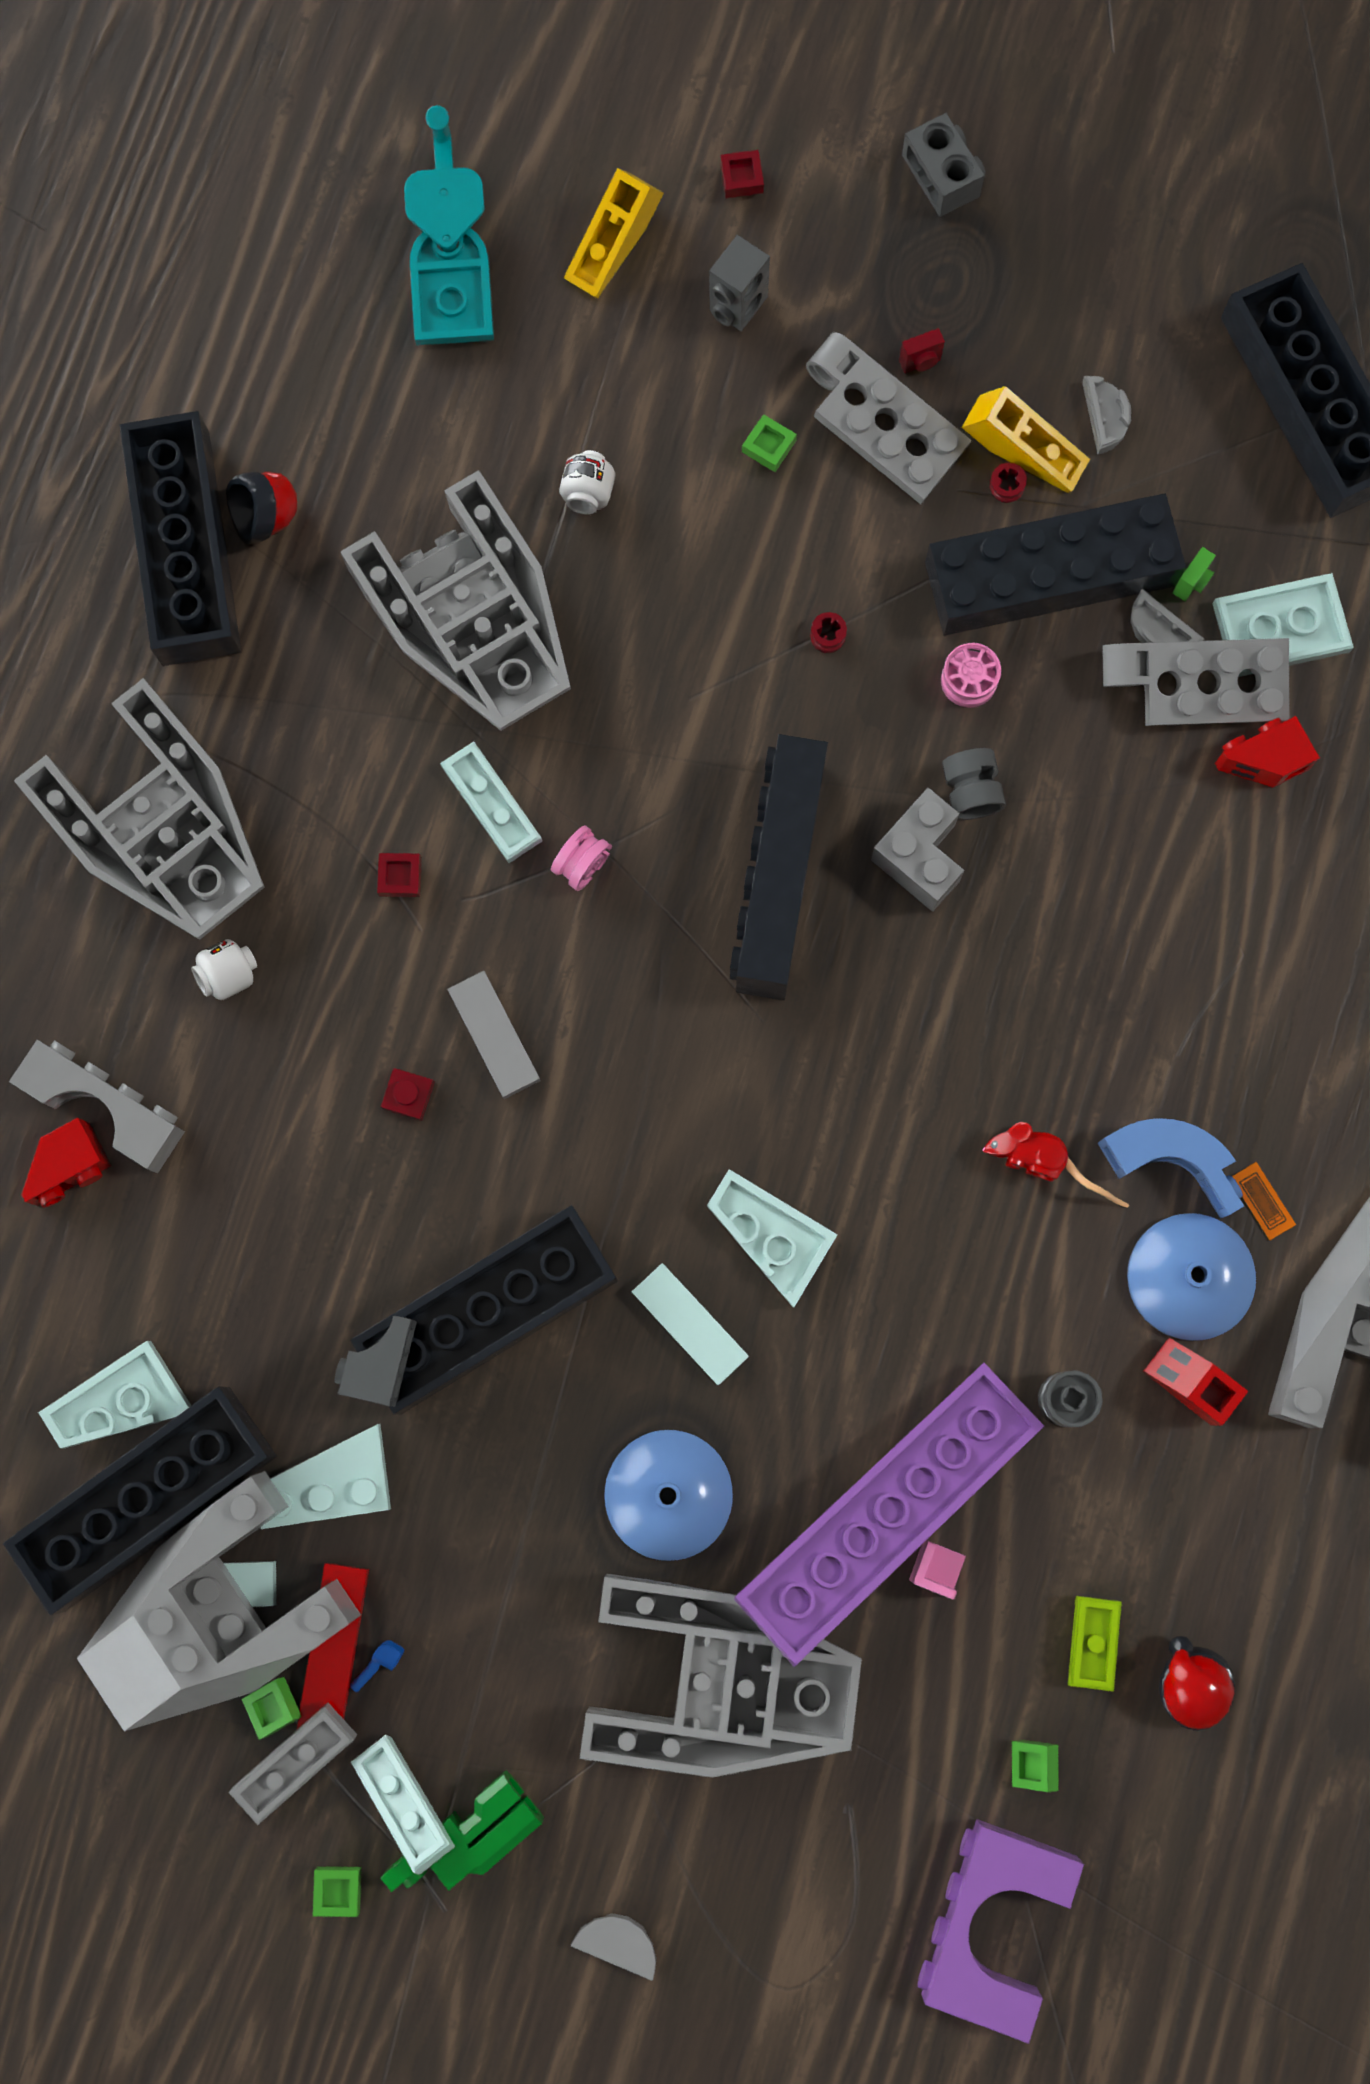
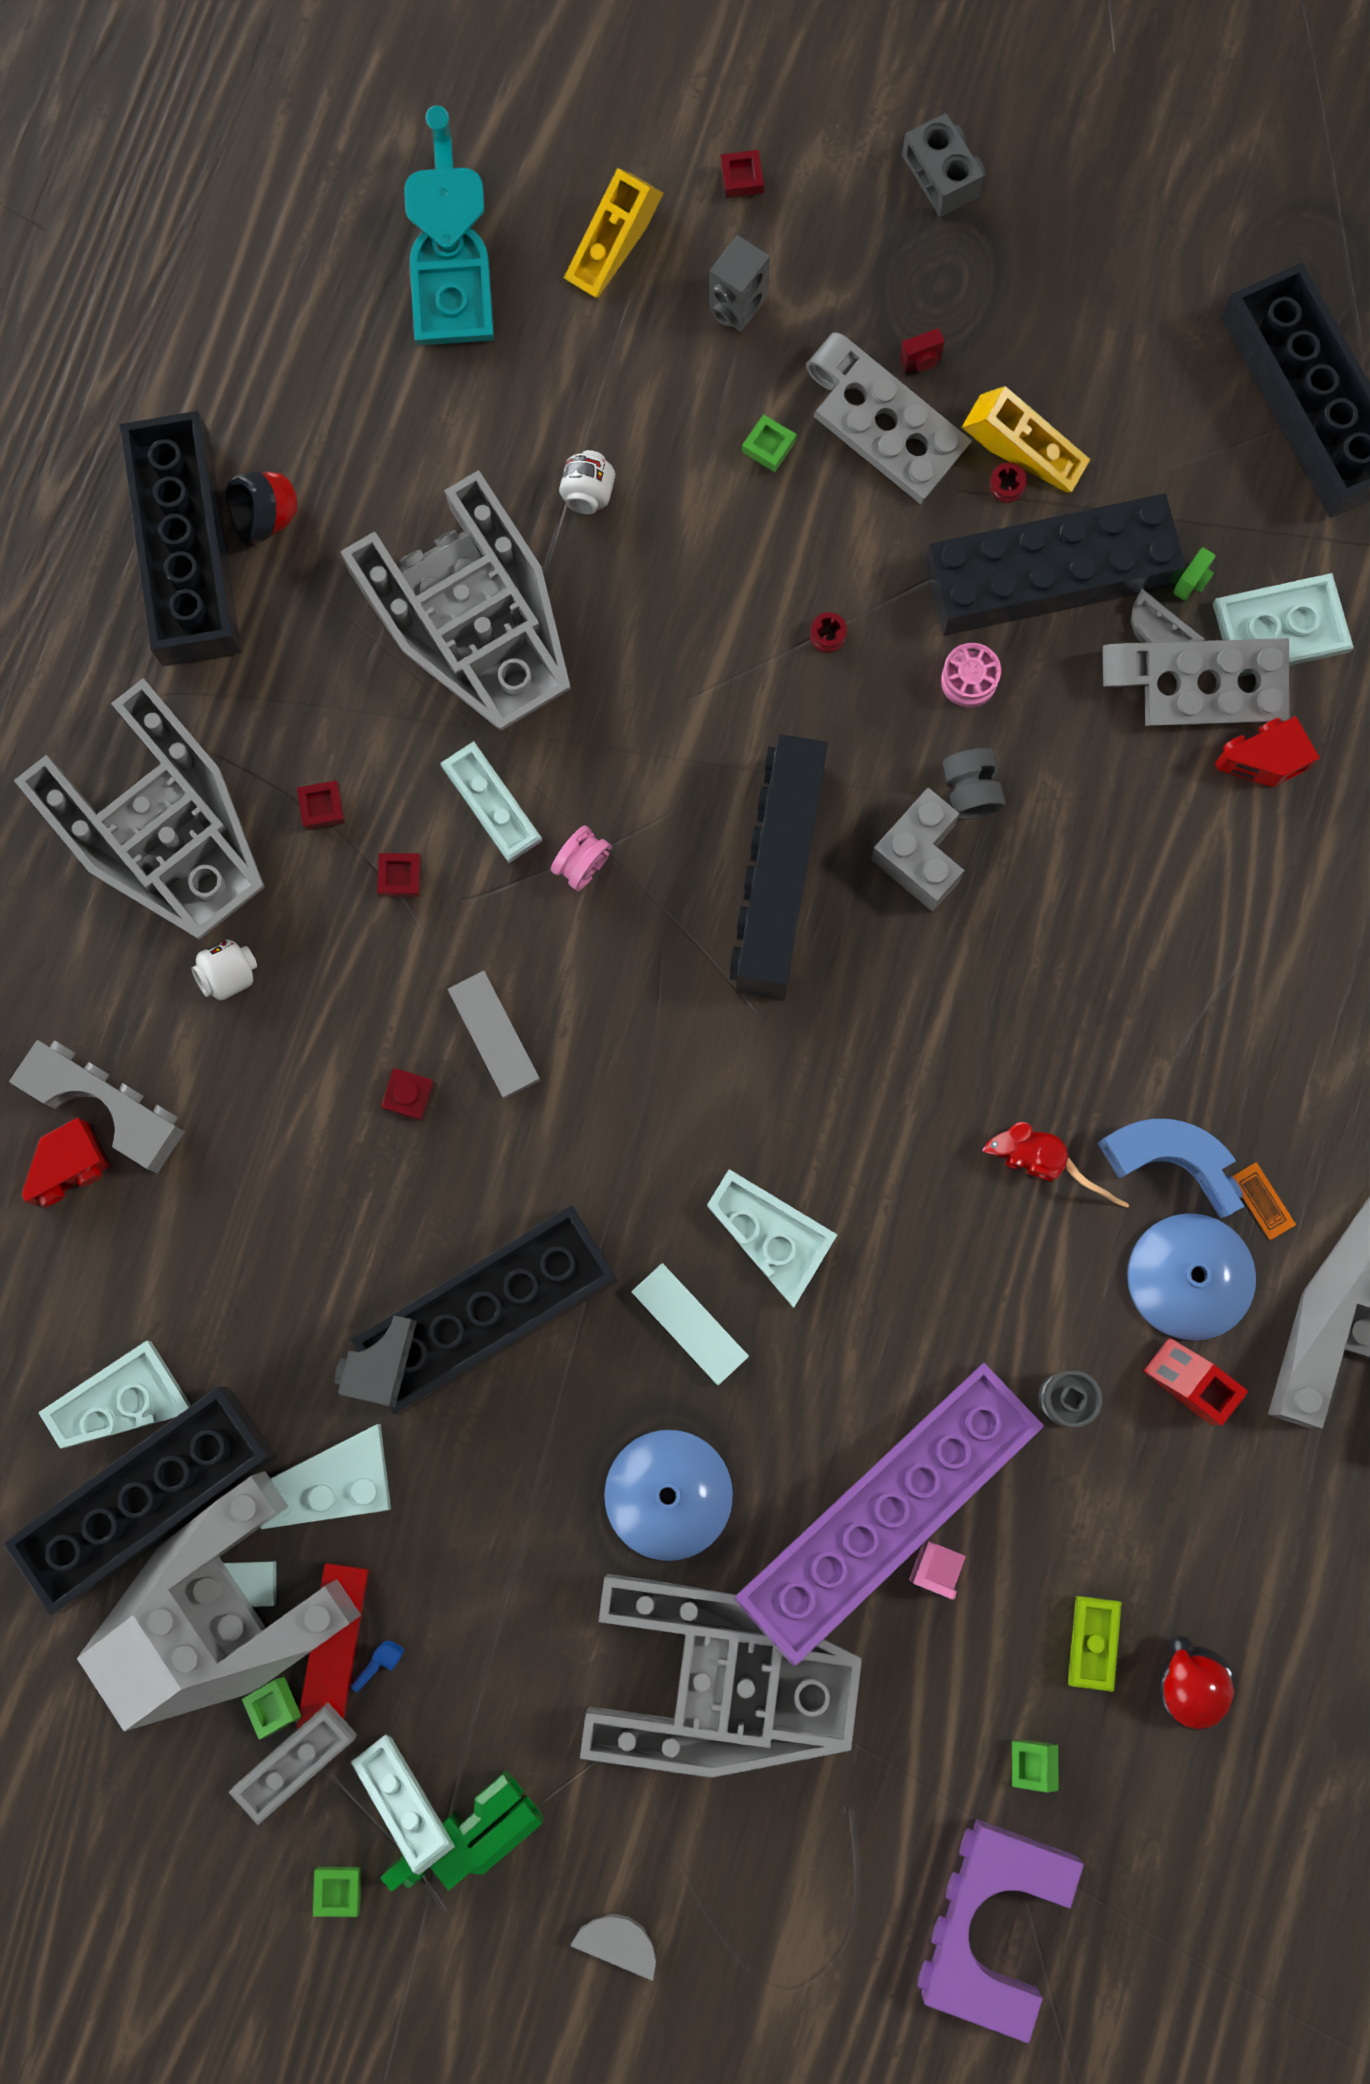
(321, 805): none -> dark red plate
(1108, 412): light grey tile -> none

